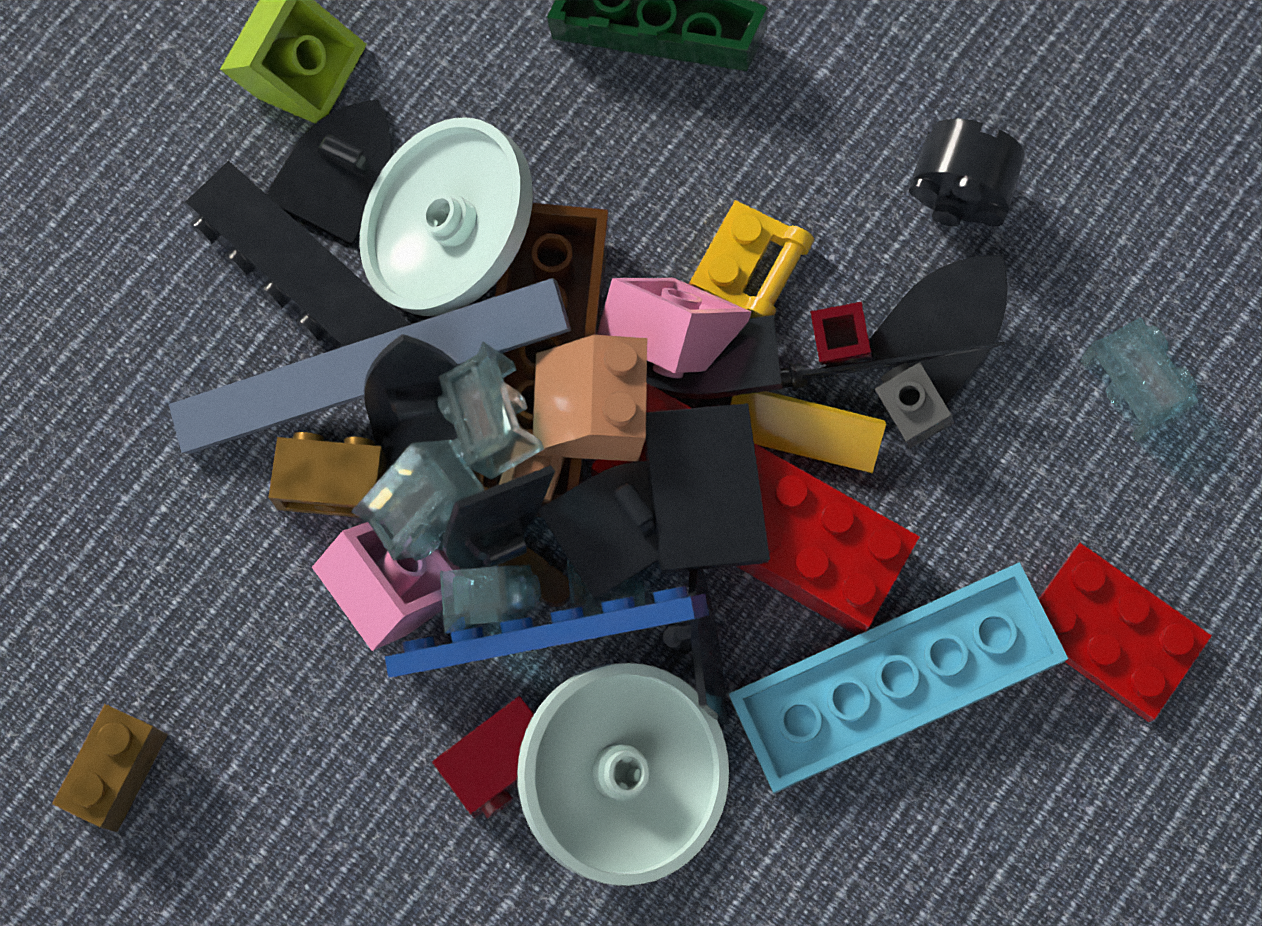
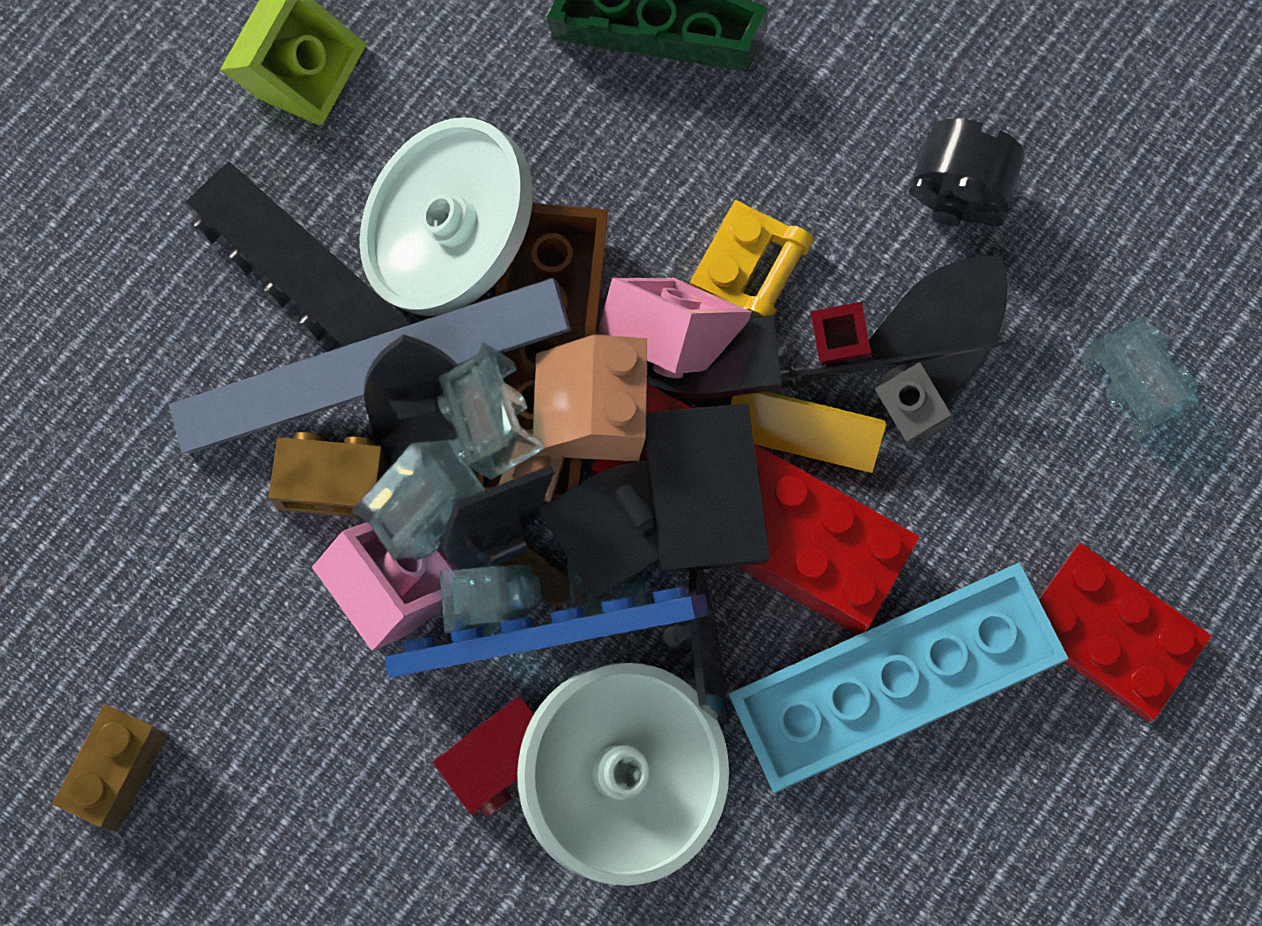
(335, 169): black shield -> none

